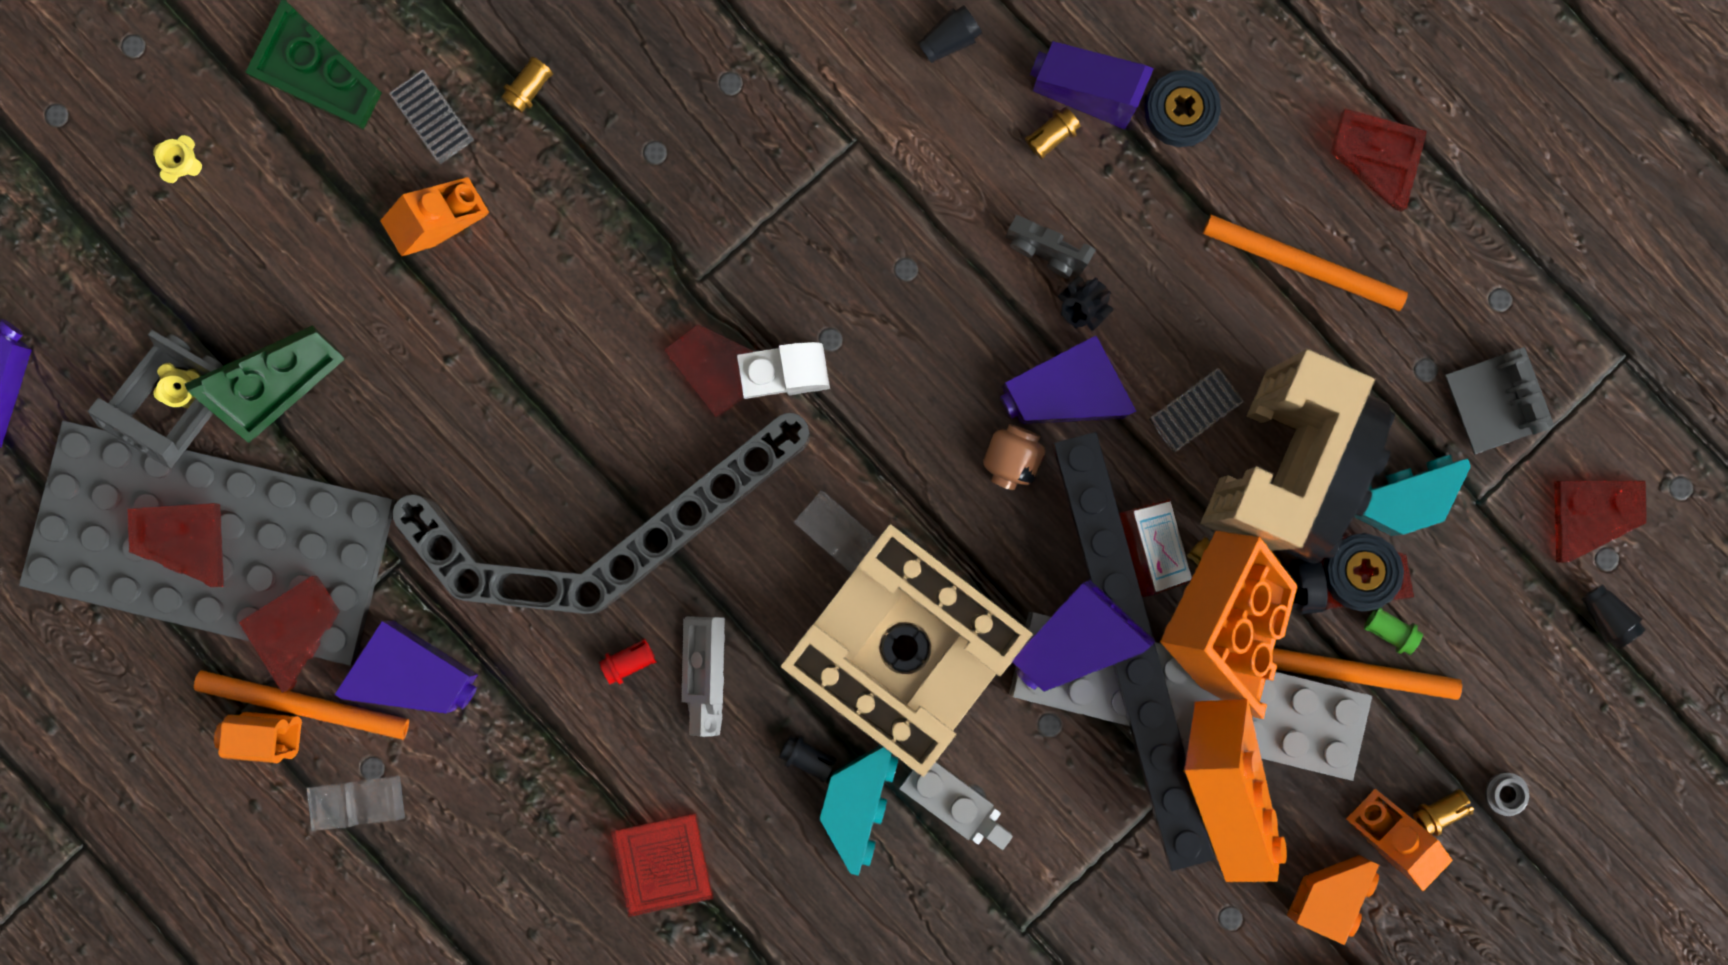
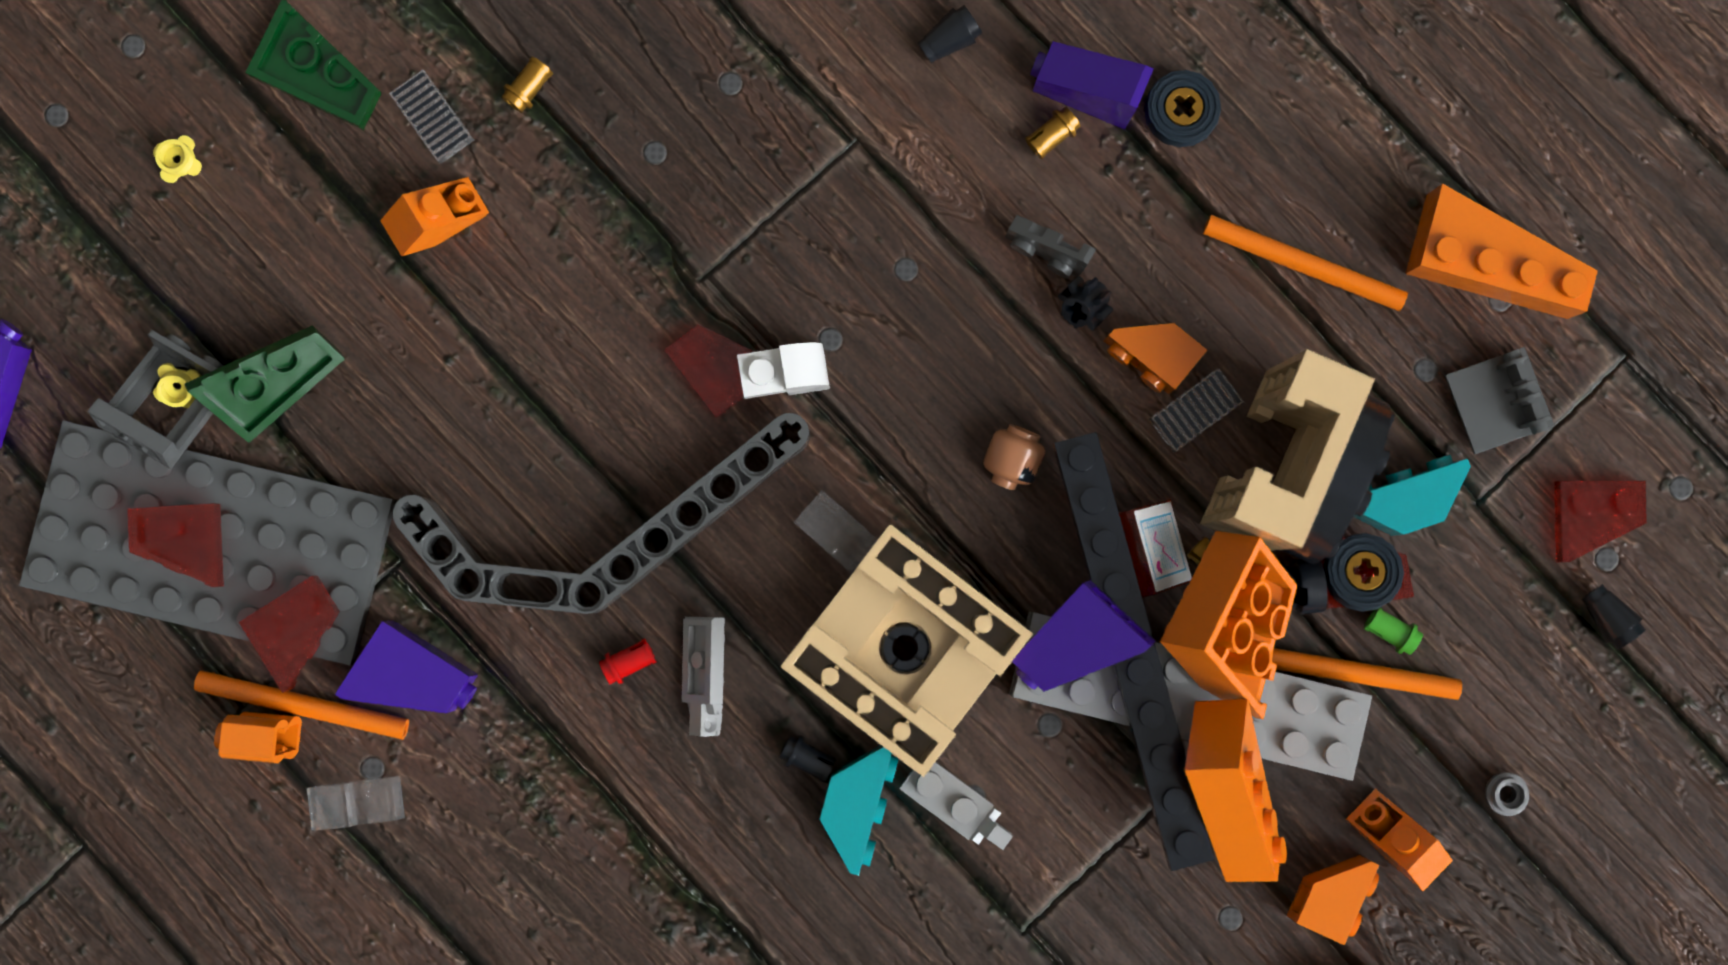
(662, 864): clear red tile -> none
(1068, 389): dark purple slope -> none
(1159, 351): none -> orange slope
(1380, 154): clear red wing -> none
(1443, 812): pearl gold pin -> none
(1492, 257): none -> orange wedge

